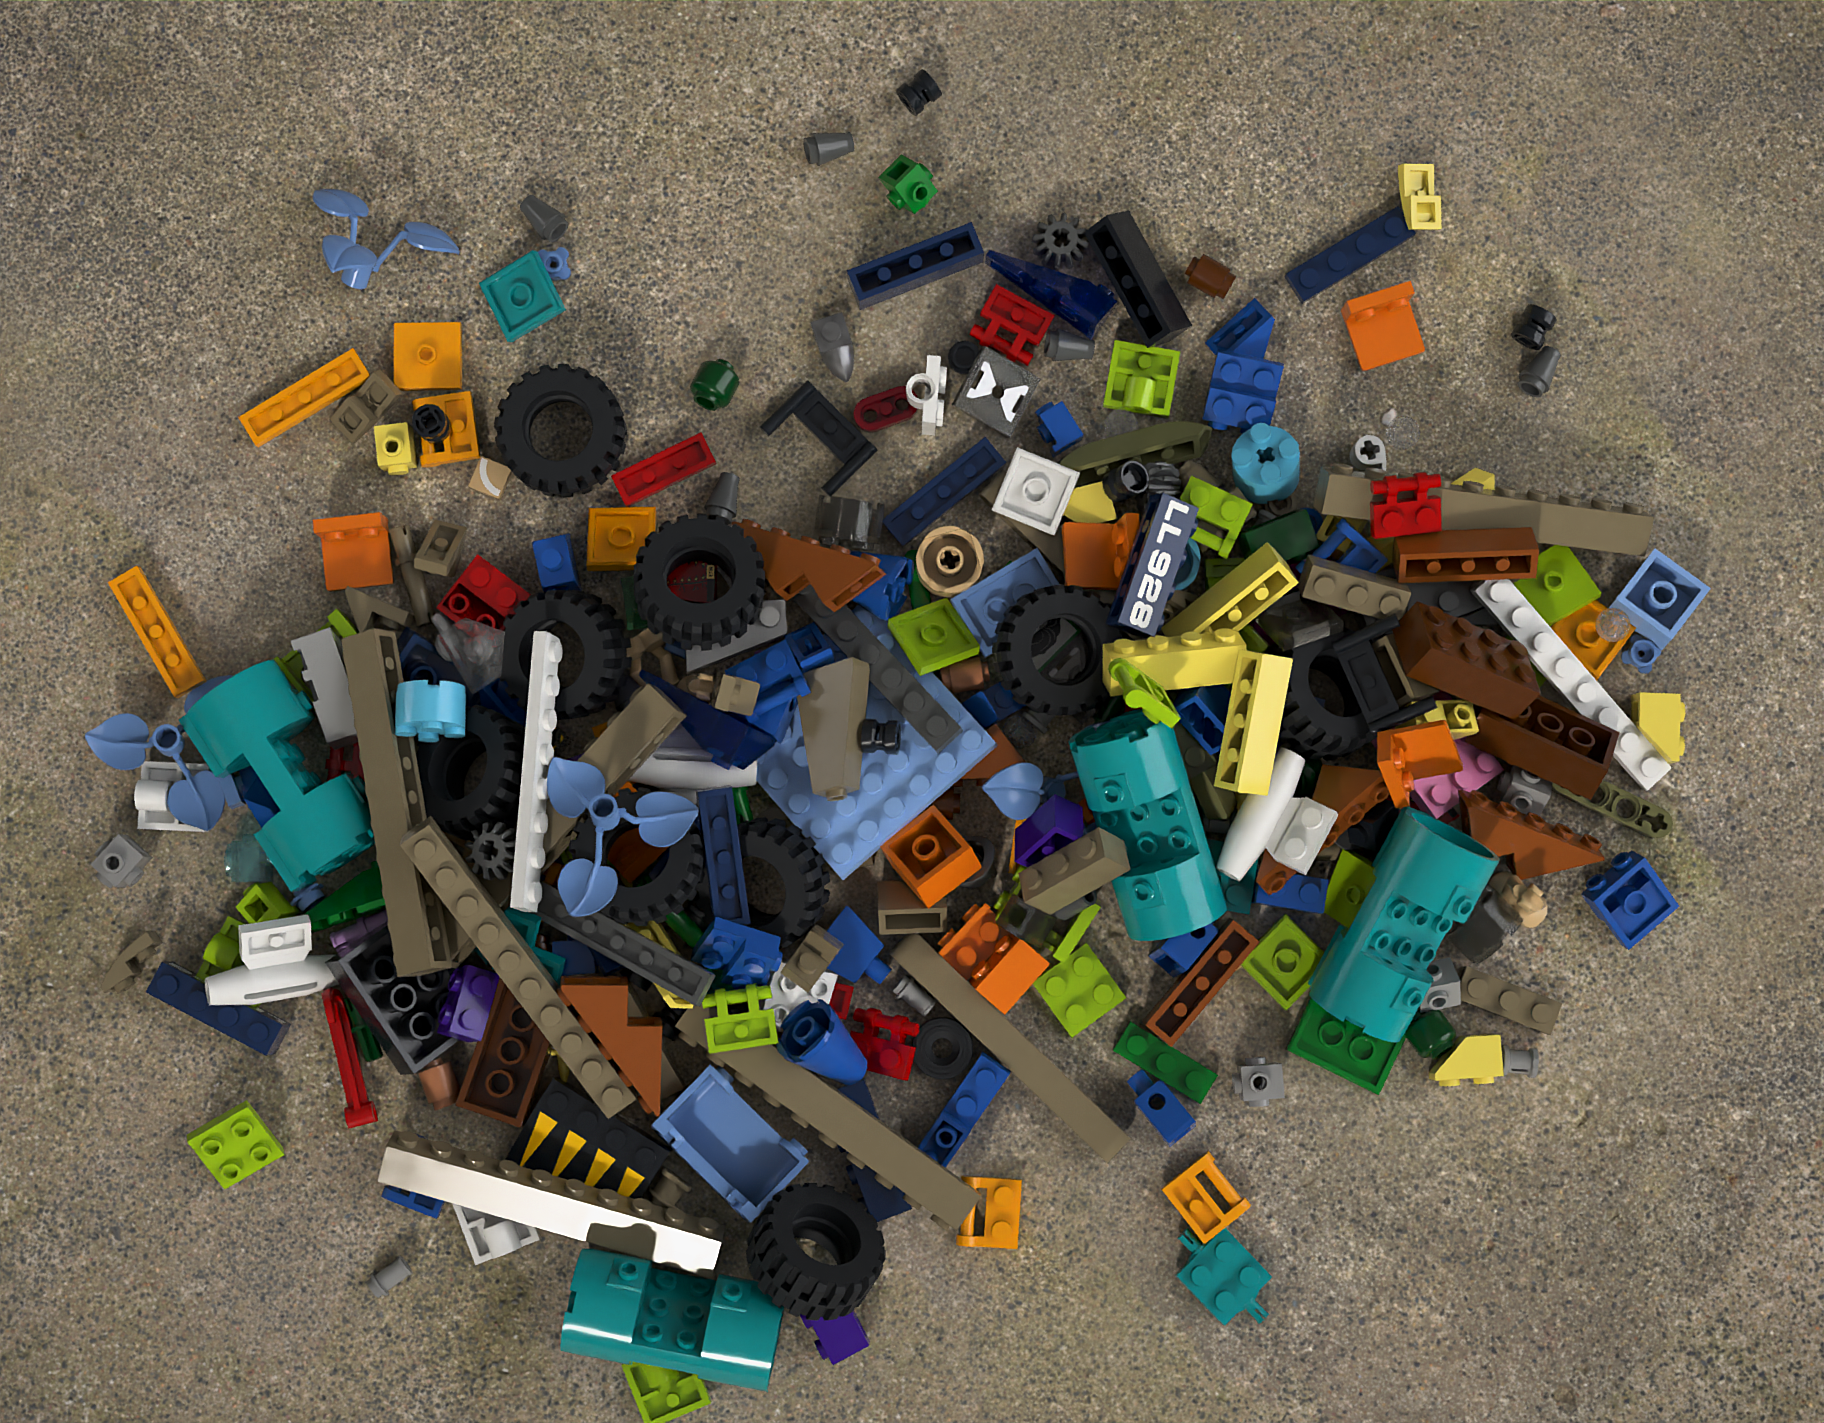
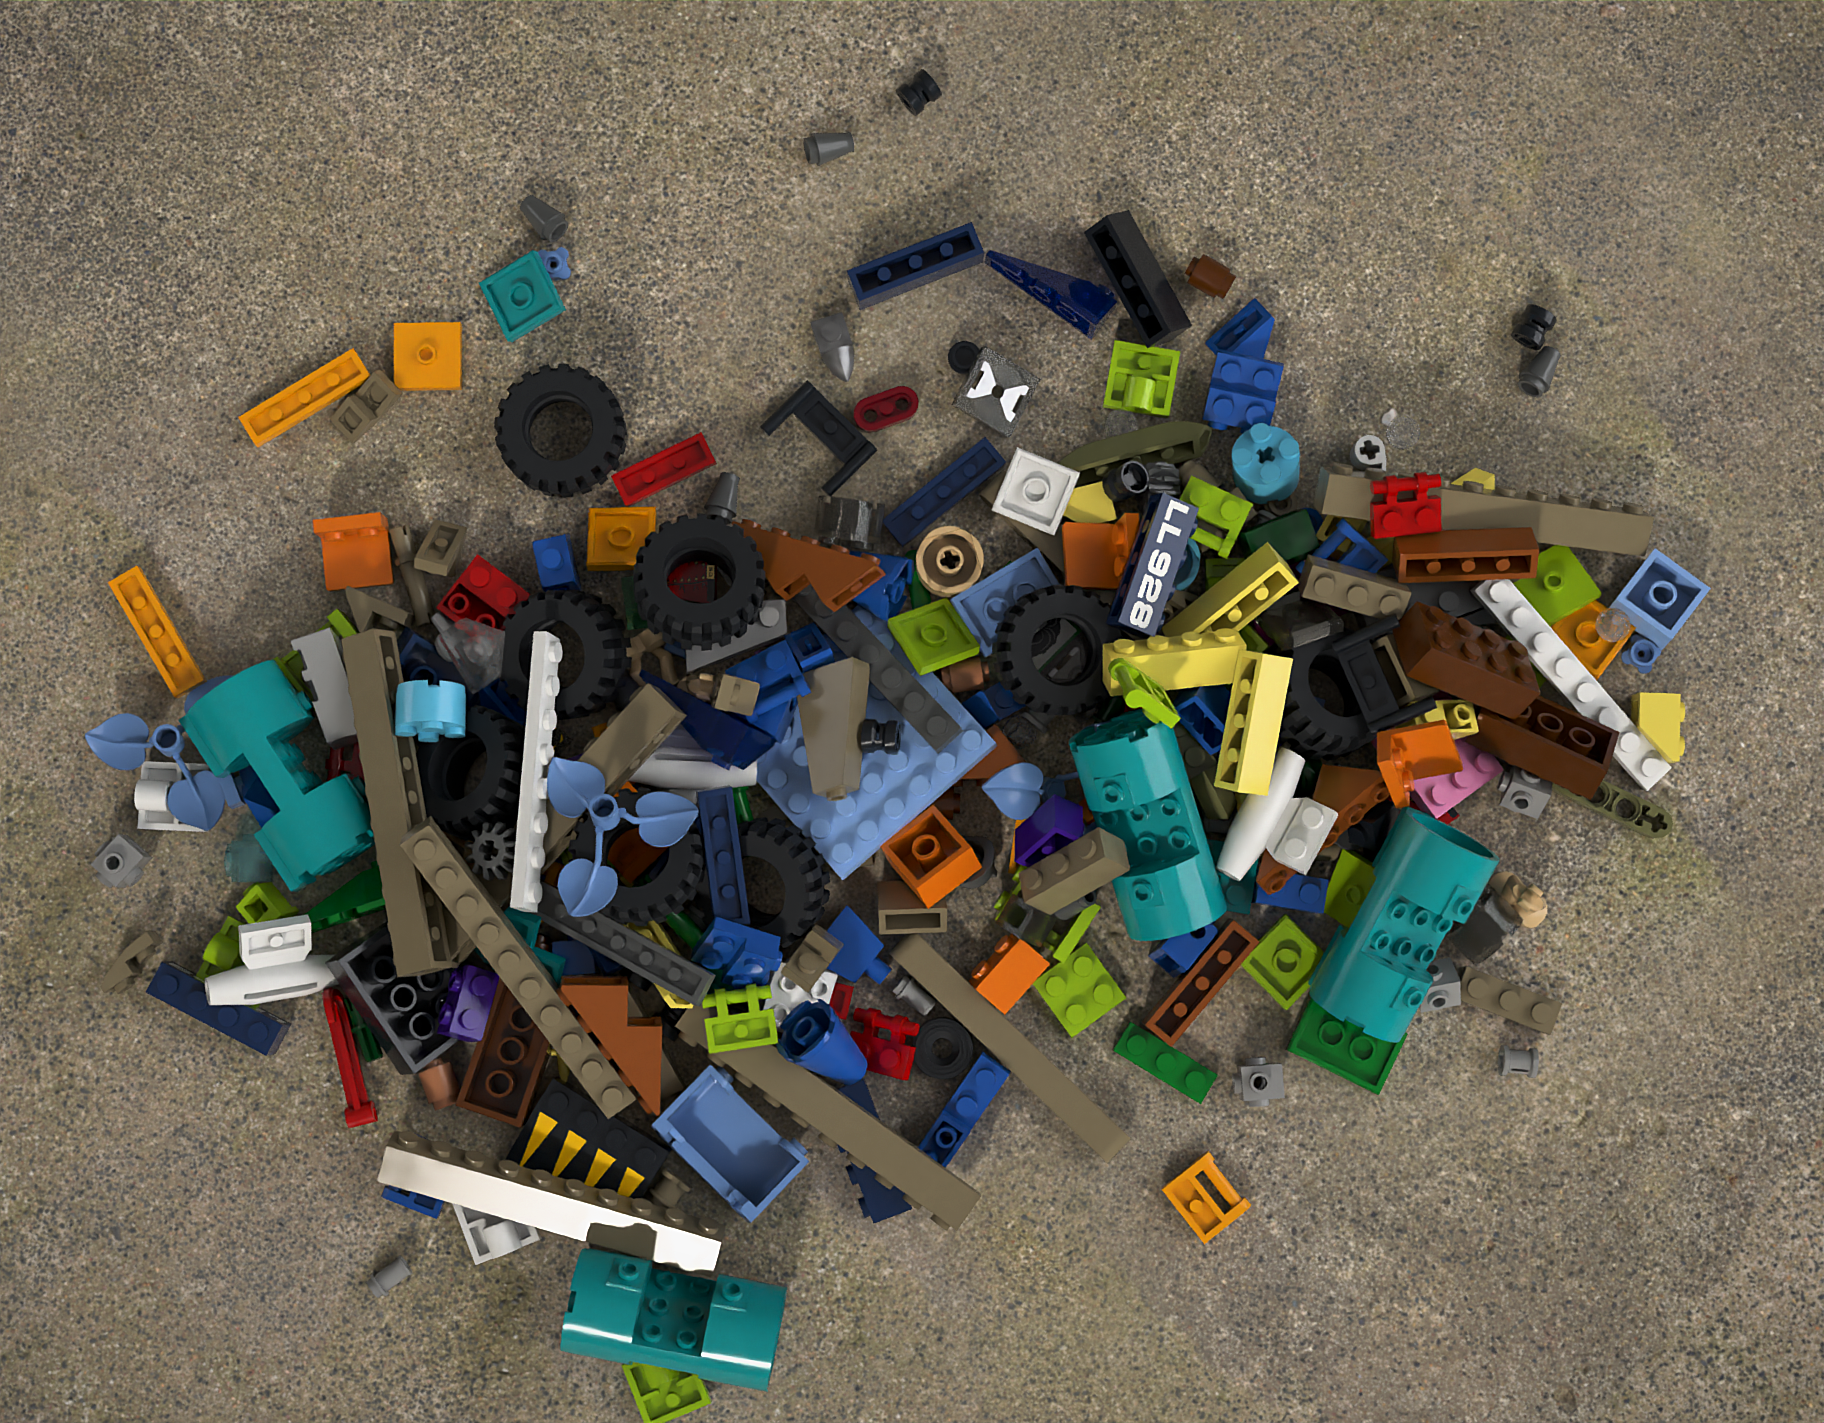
(235, 1144): lime plate -> none
(308, 897): medium blue plate -> none
(357, 930): lavender pin -> none
(360, 261): medium blue plant -> none
(395, 448): light yellow brick -> none
(434, 429): black wheel -> none
(463, 439): light orange plate -> none
(490, 478): tan tile -> none
(714, 384): dark green head -> none
(795, 1277): black tyre -> none
(838, 1337): dark purple brick -> none
(908, 184): green brick -> none
(934, 383): white plate -> none
(972, 941): orange bracket -> none
(1001, 1214): light orange plate -> none
(1018, 317): red plate -> none
(1046, 240): dark grey gear -> none
(1058, 427): blue brick -> none
(1067, 346): dark grey cone -> none
(1172, 1120): blue torso -> none
(1223, 1276): teal plate -> none
(1349, 255): dark blue plate -> none
(1383, 326): orange bracket -> none
(1417, 197): light yellow slope -> none
(1430, 1034): dark green head -> none
(1471, 1057): light yellow slope -> none
(1527, 840): dark orange slope -> none
(1629, 898): blue plate -> none

